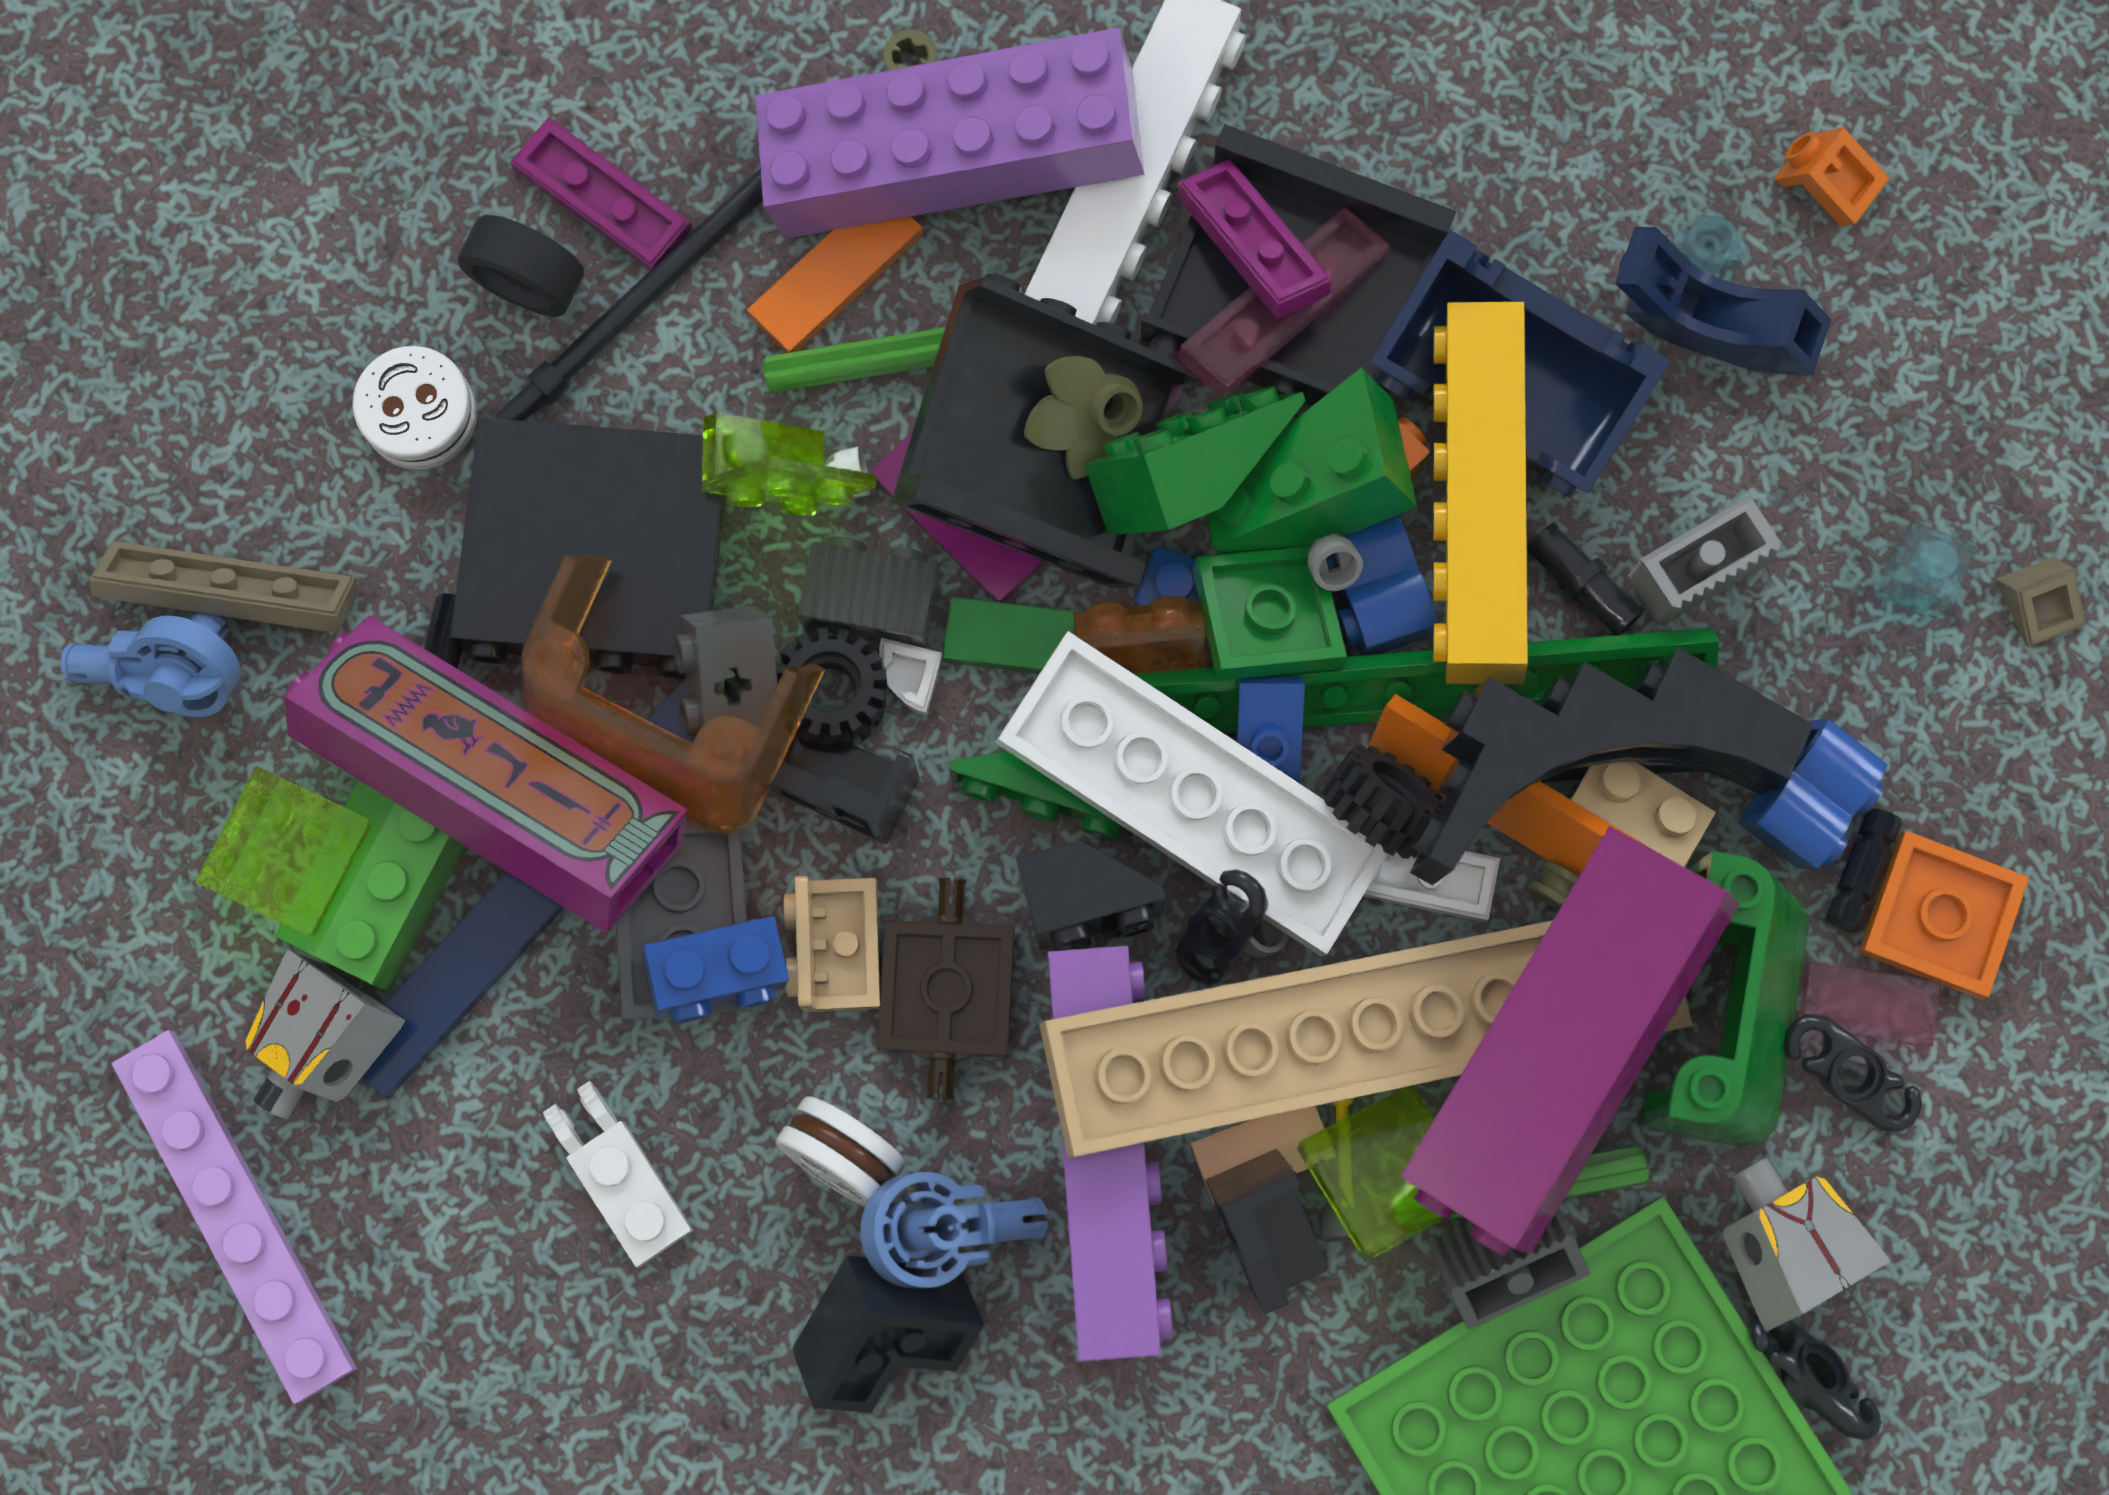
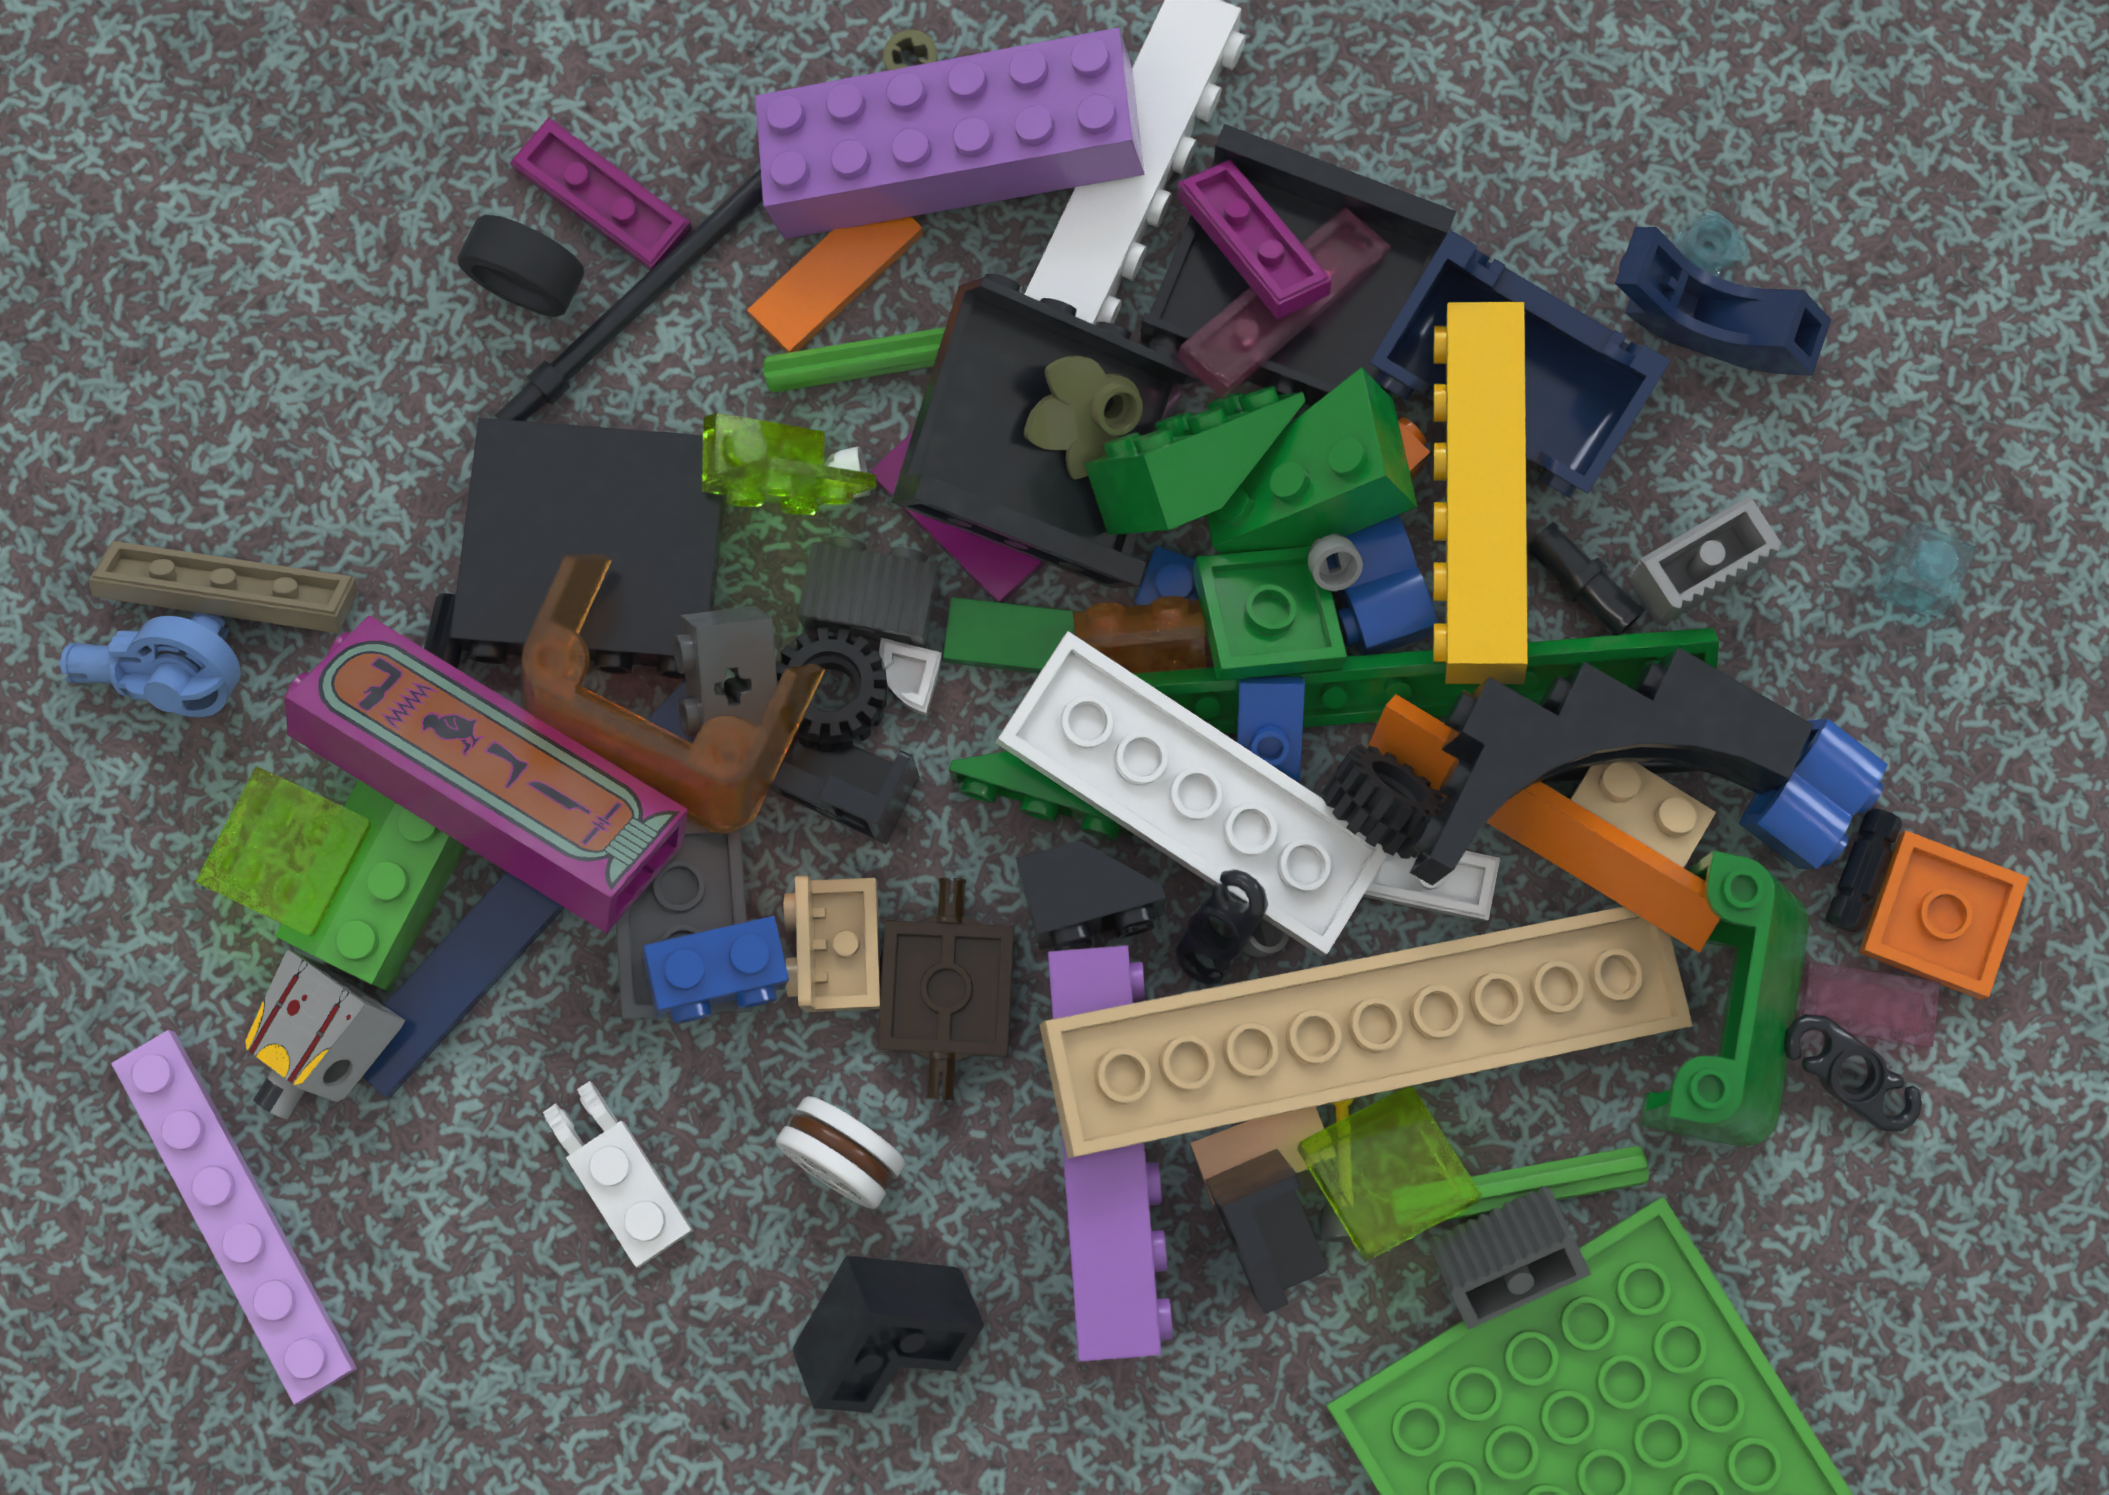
(415, 407): white head -> none
(938, 1228): medium blue pin -> none
(1554, 885): olive bush -> none
(1568, 1043): magenta brick -> none
(1796, 1245): light grey torso -> none
(1832, 1398): black piece -> none
(1834, 173): orange bracket -> none
(2043, 600): dark tan slope -> none

